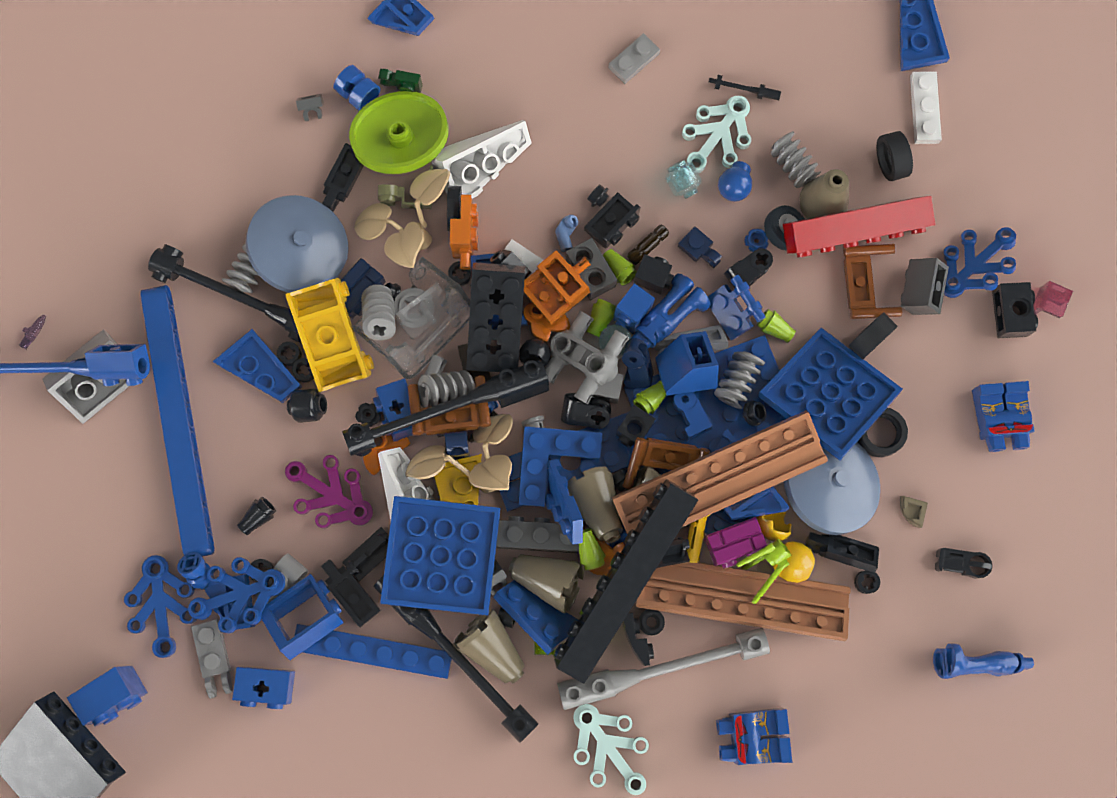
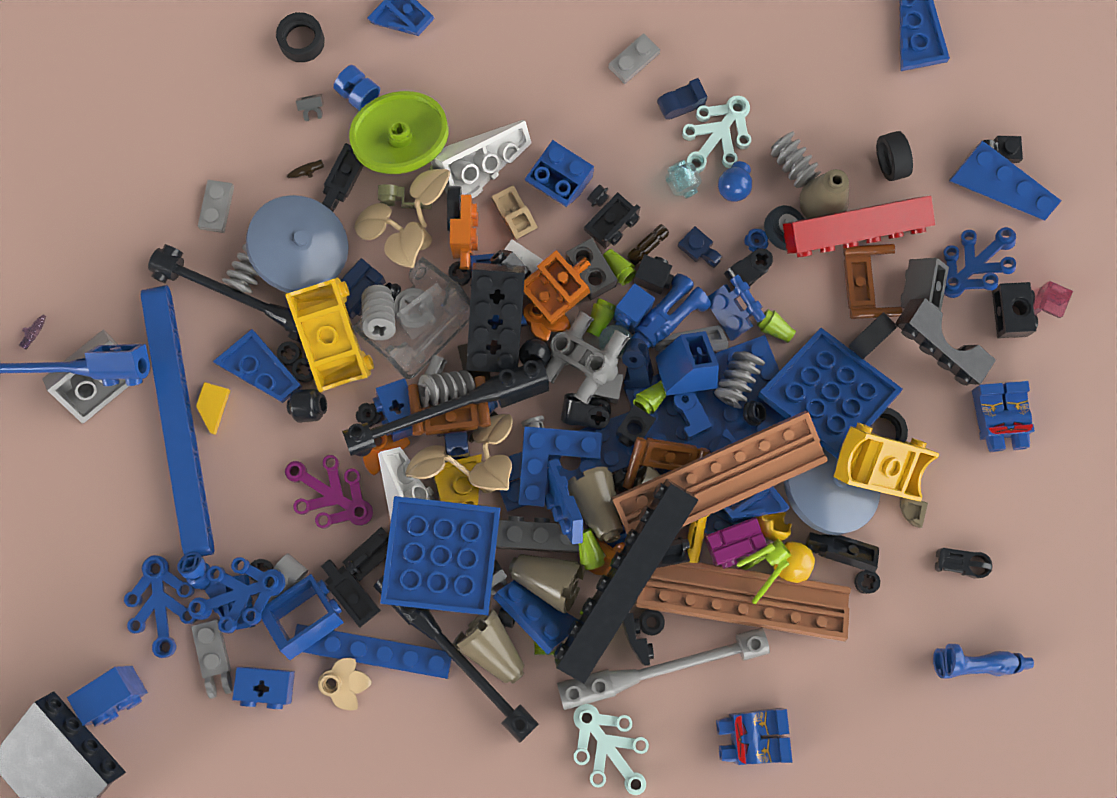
(212, 405): none -> yellow tile
(216, 206): none -> light grey plate
(257, 515): black cone -> none
(293, 21): none -> black tyre
(307, 169): none -> dark brown helmet
(348, 683): none -> tan plate
(402, 80): dark green plate -> none
(514, 212): none -> tan slope
(560, 174): none -> blue slope
(564, 231): medium blue arm -> none
(682, 100): none -> dark blue leg
(762, 91): black piece -> none
(883, 463): none -> yellow piece
(923, 324): none -> arch
(925, 108): white plate -> none
(1001, 180): none -> blue wing
(1008, 146): none -> black plate

